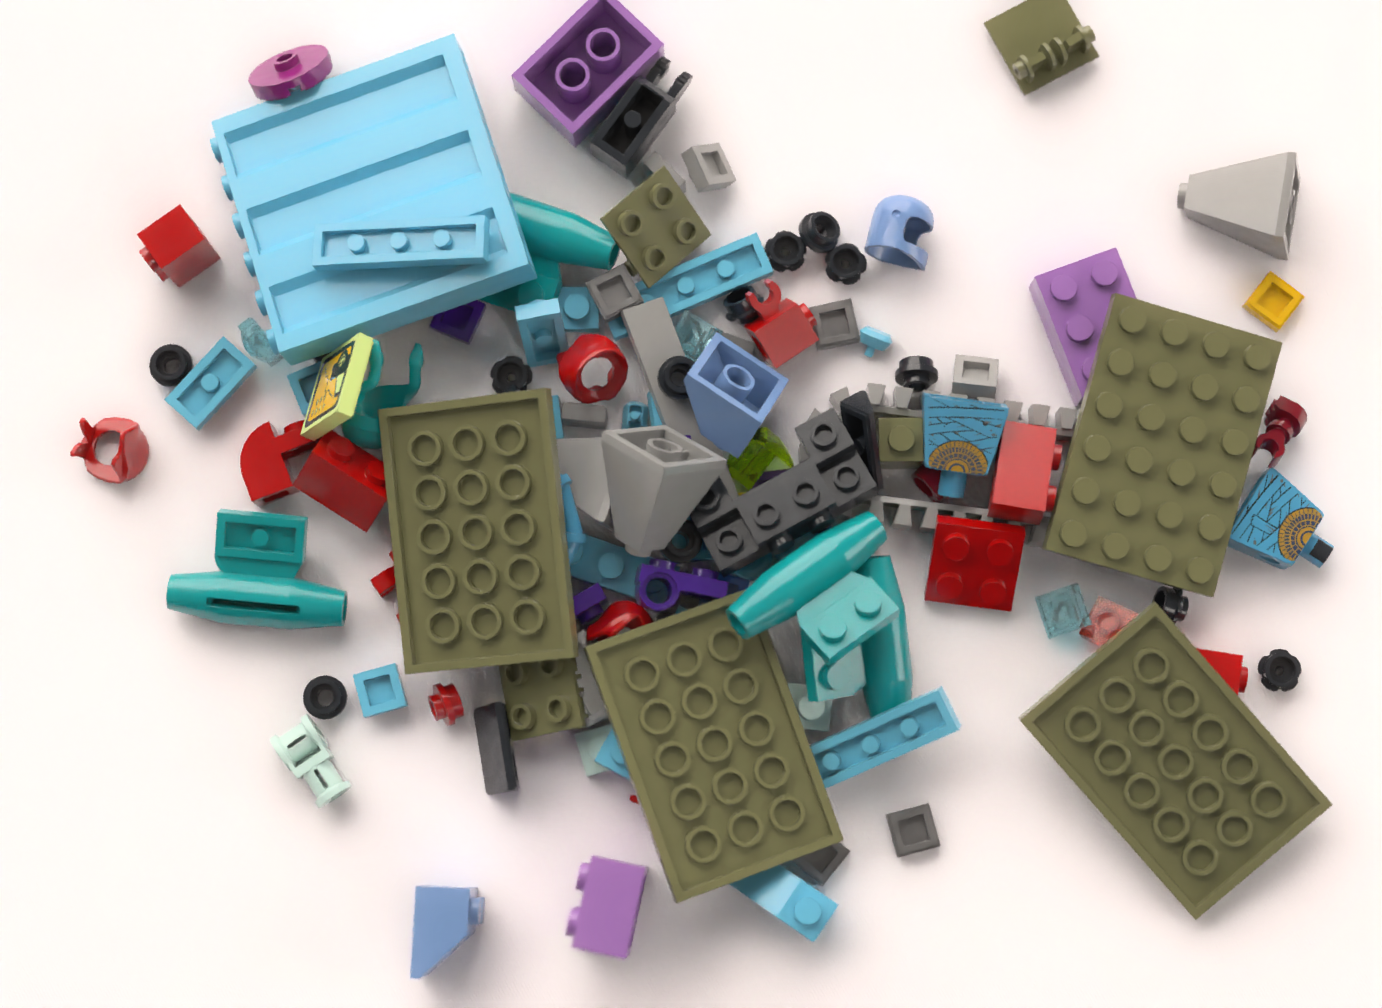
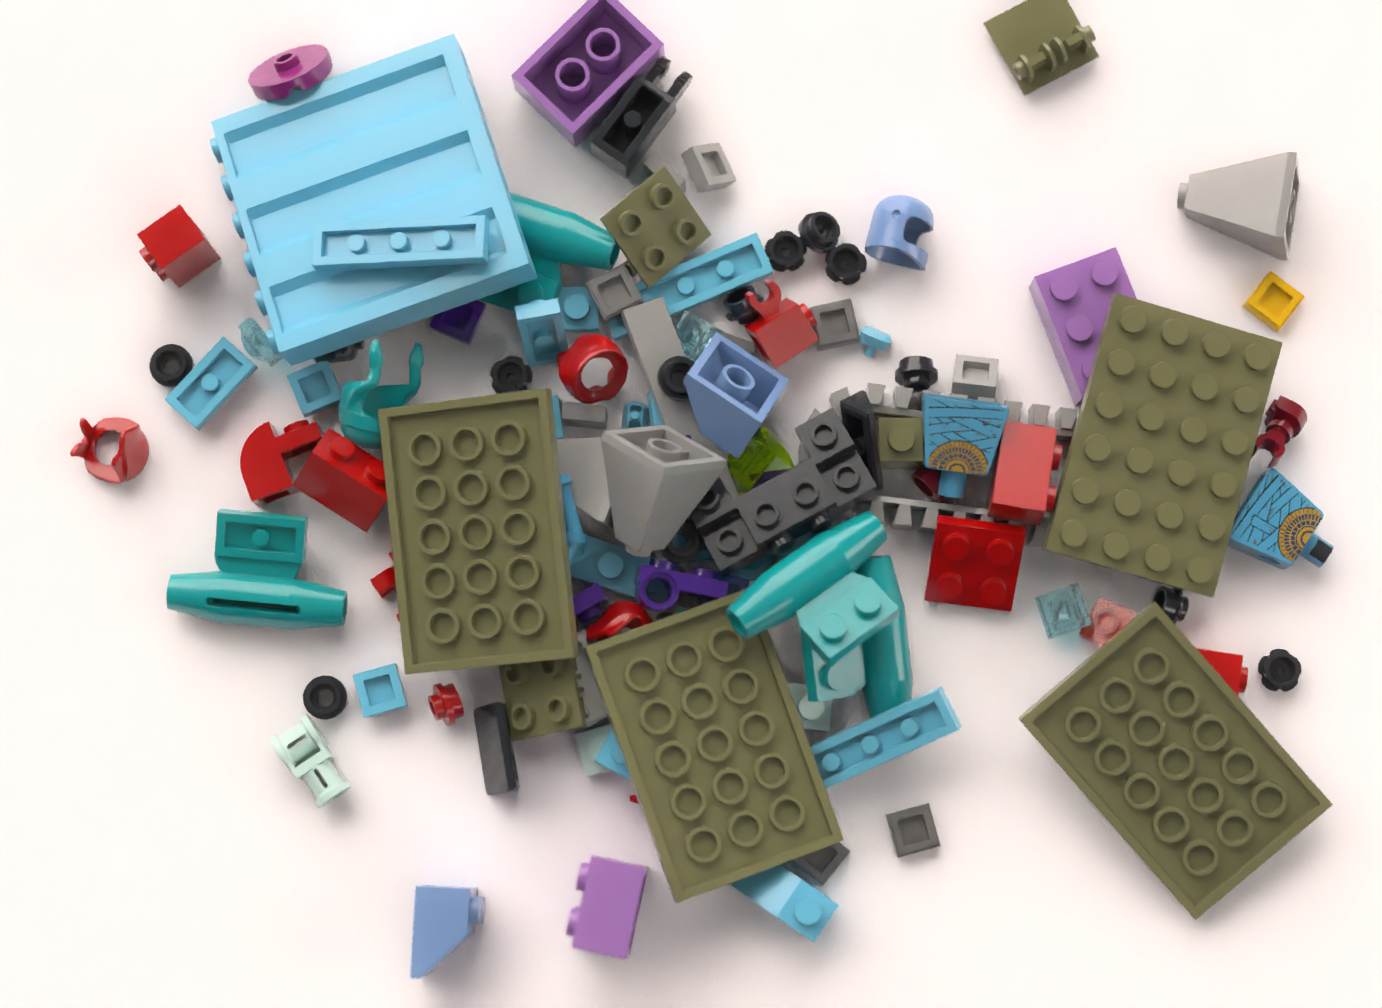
(337, 387): yellowish green tile -> none

